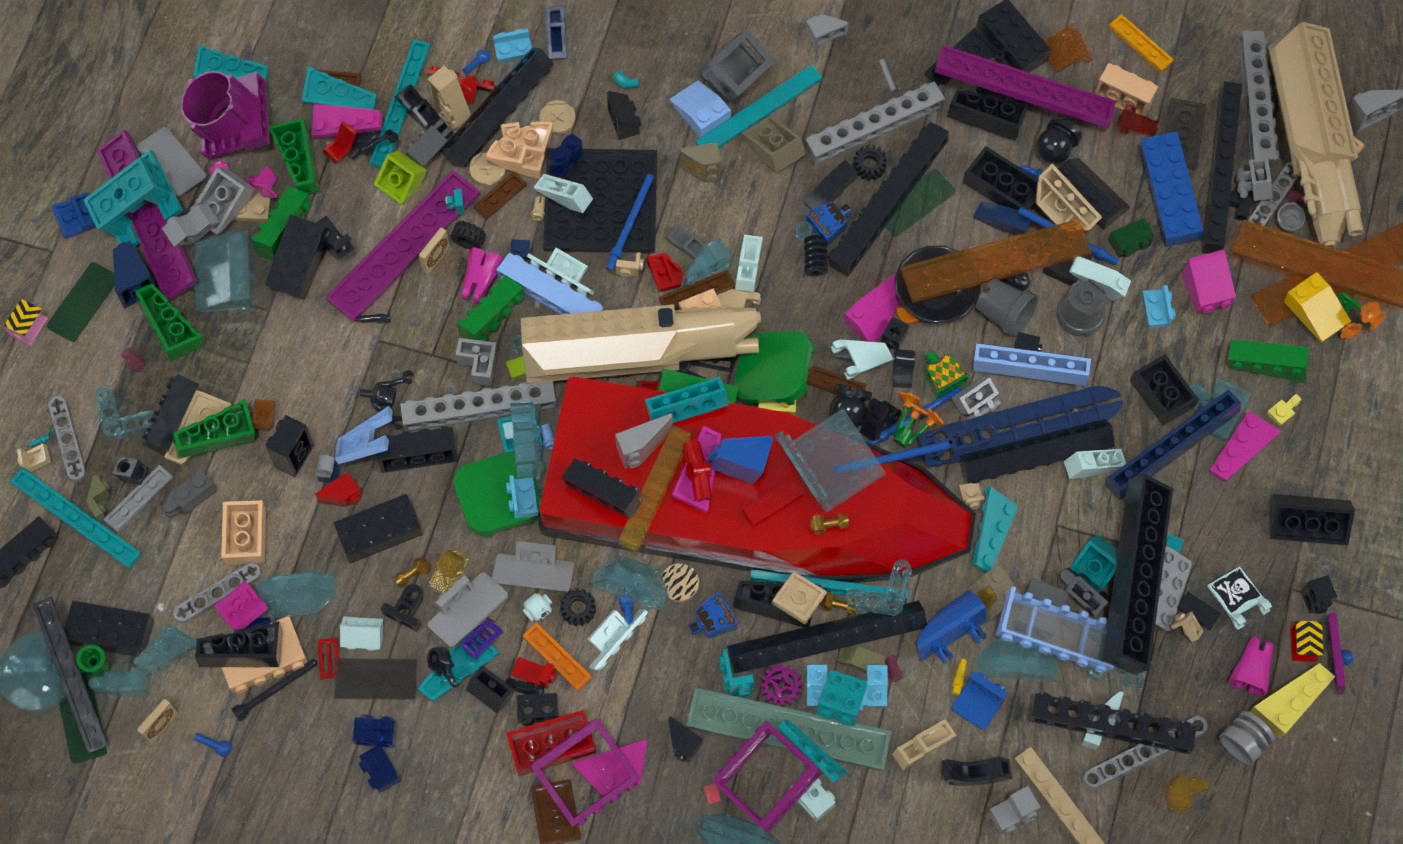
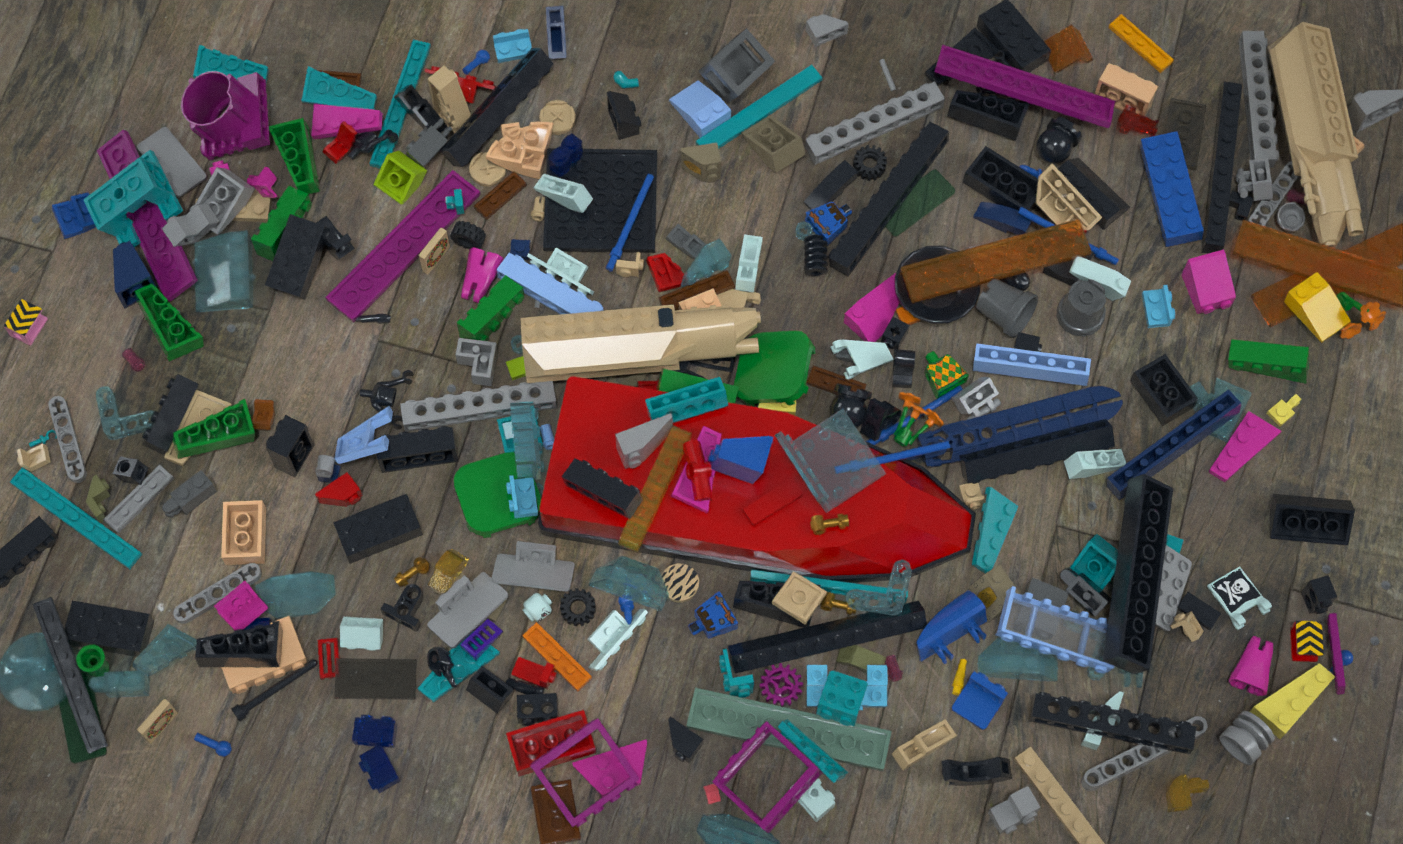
(82, 302): clear green piece -> none
(1131, 238): dark green brick -> none

